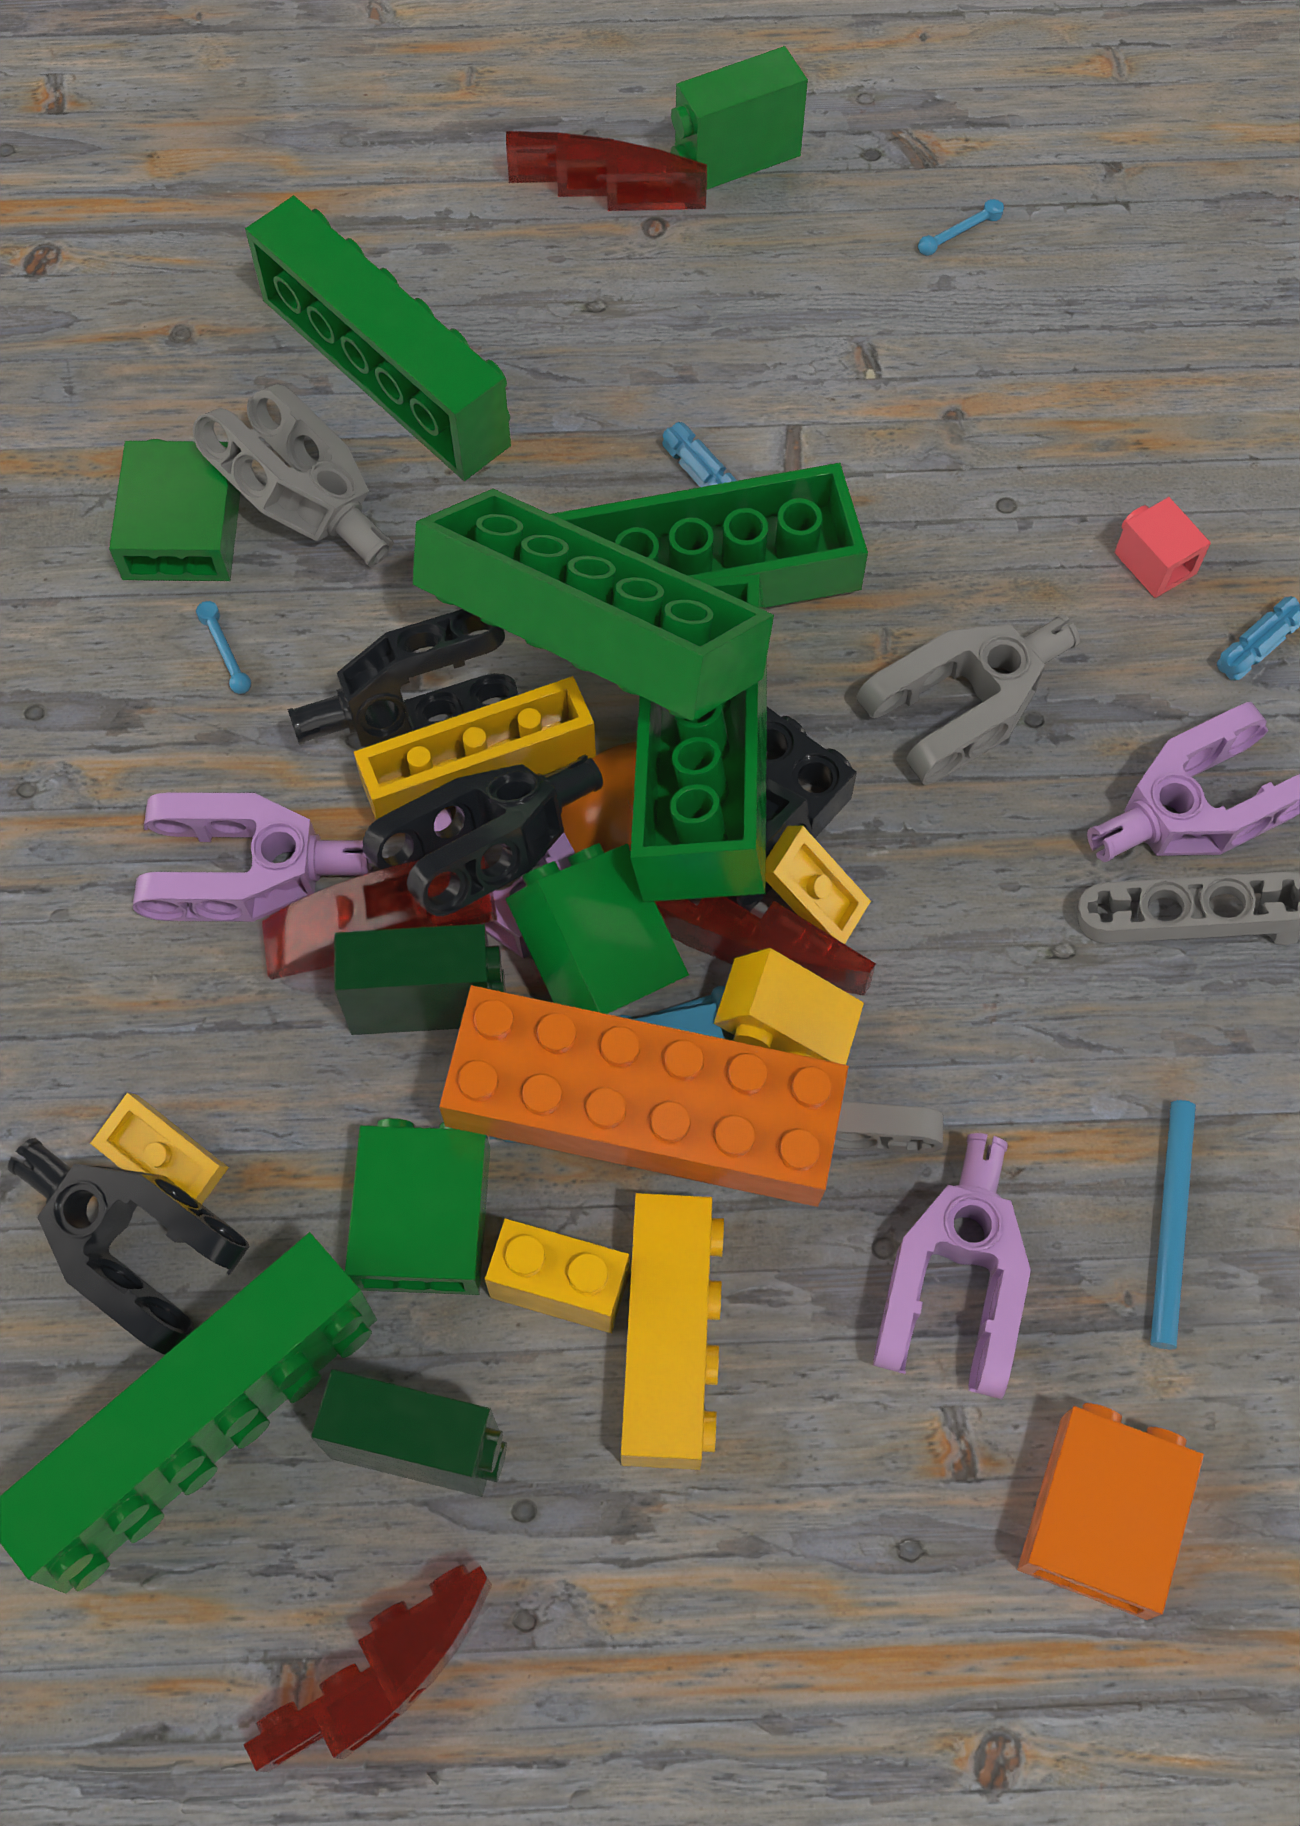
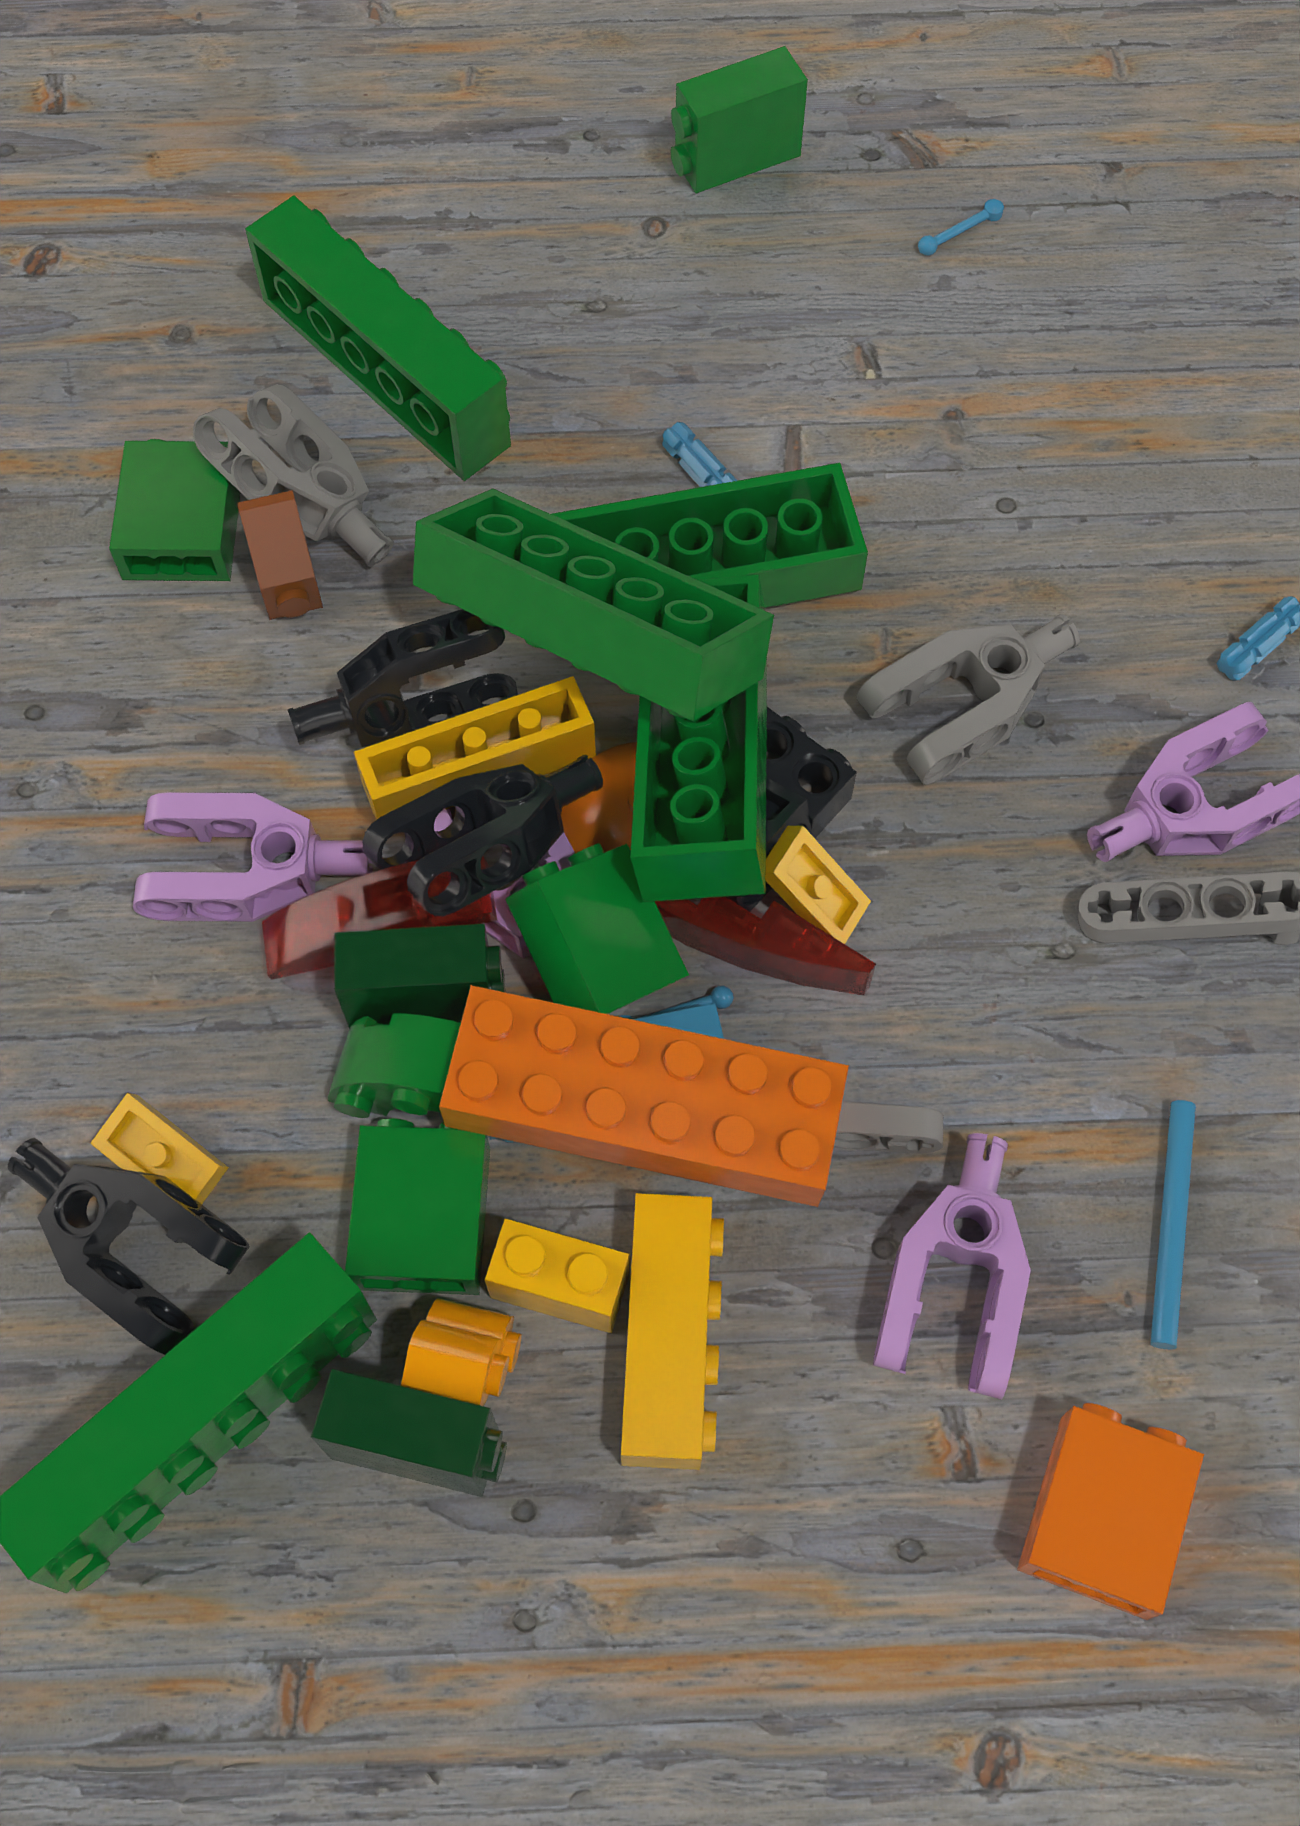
(209, 615): dark azure hinge -> none
(280, 555): none -> dark orange slope
(394, 1065): none -> green brick
(404, 1658): clear red slope -> none
(461, 1352): none -> light orange brick
(625, 172): clear red slope -> none
(787, 1008): yellow brick -> none
(1161, 546): coral brick -> none

